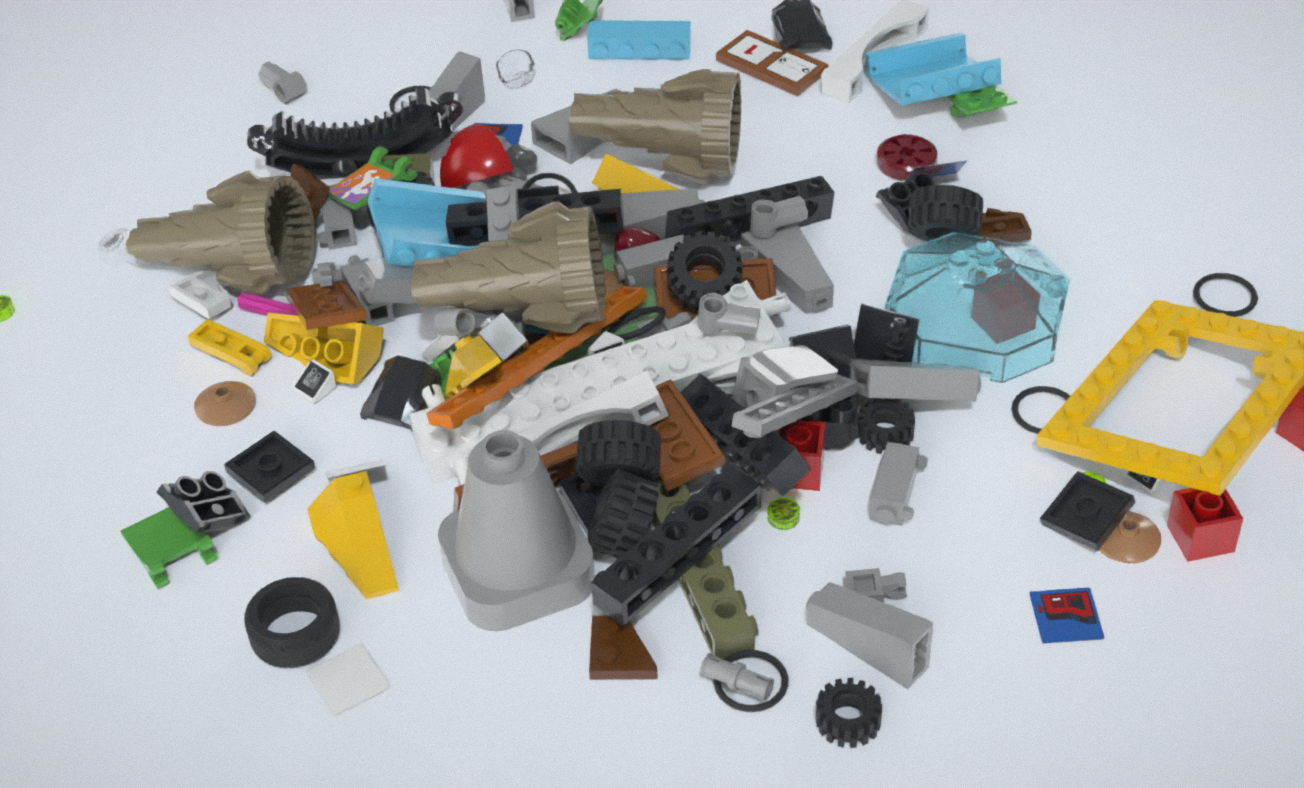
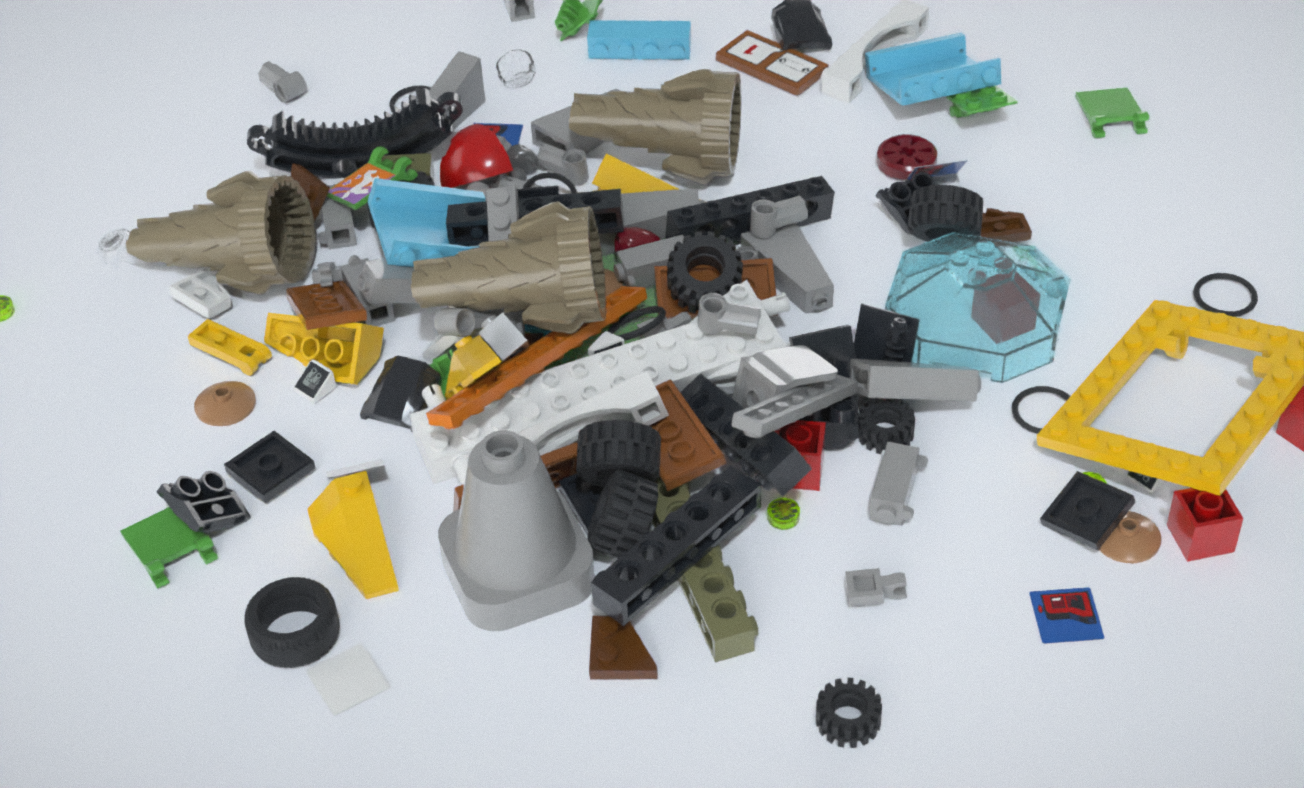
(263, 305): dark pink axle -> none
(568, 163): none -> light grey piece
(737, 676): light grey pin -> none
(758, 707): black tyre -> none
(873, 631): light grey slope -> none
(1111, 106): none -> bright green flag

